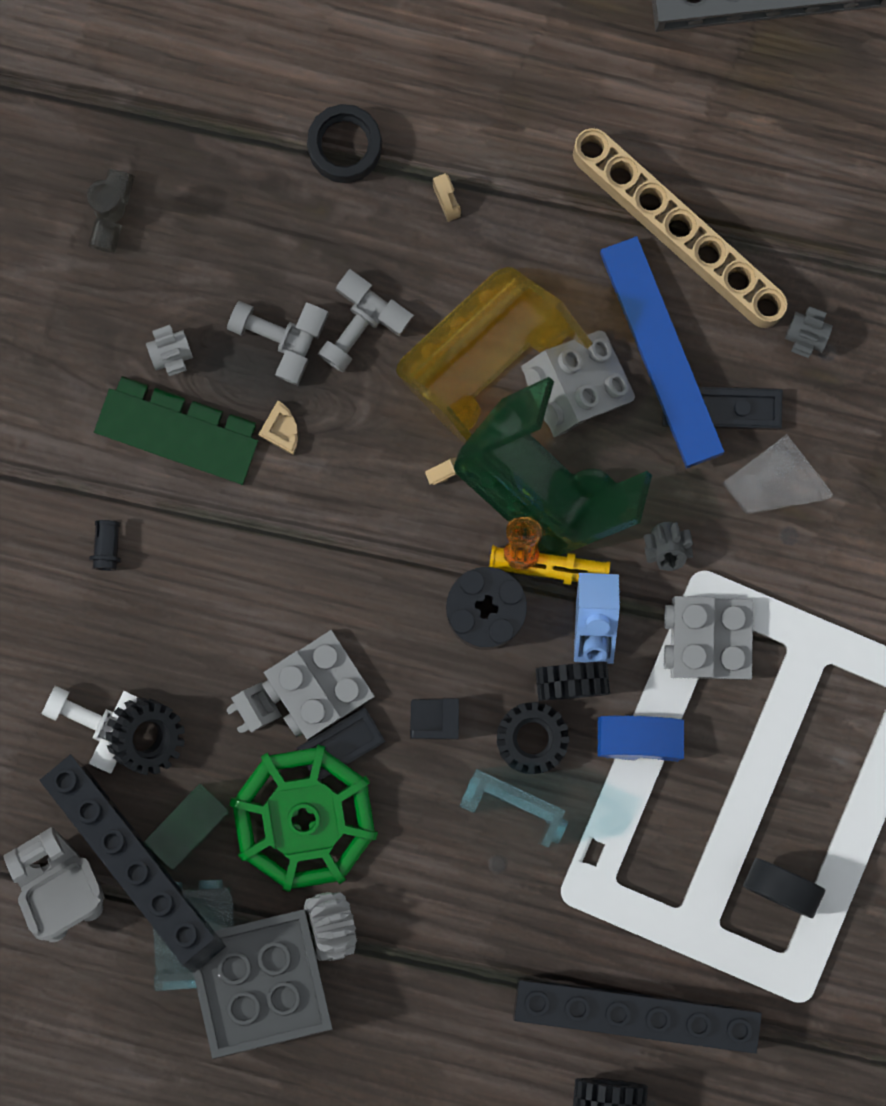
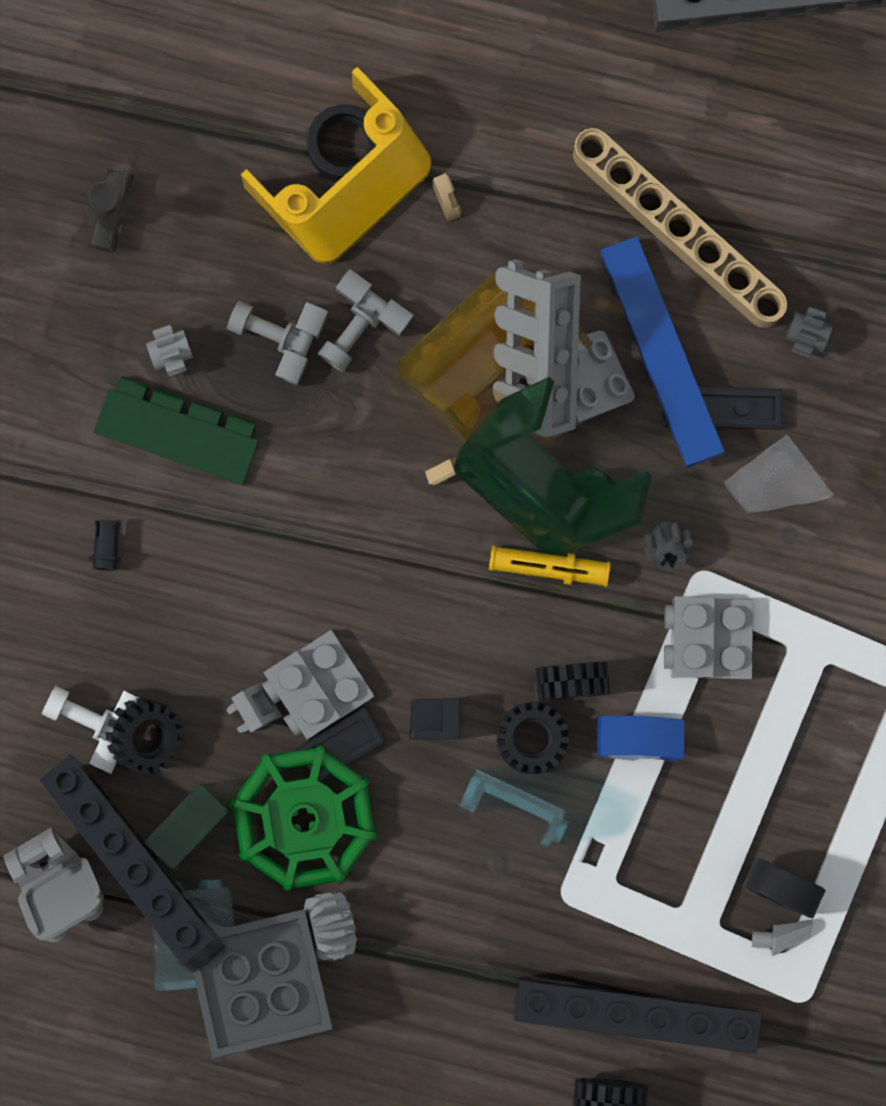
(281, 429): tan tile -> none
(363, 195): none -> yellow windscreen
(505, 596): black brick -> none
(530, 551): clear orange bush -> none
(555, 338): none -> light grey fence
(596, 617): light blue slope -> none
(782, 936): none -> light grey bar

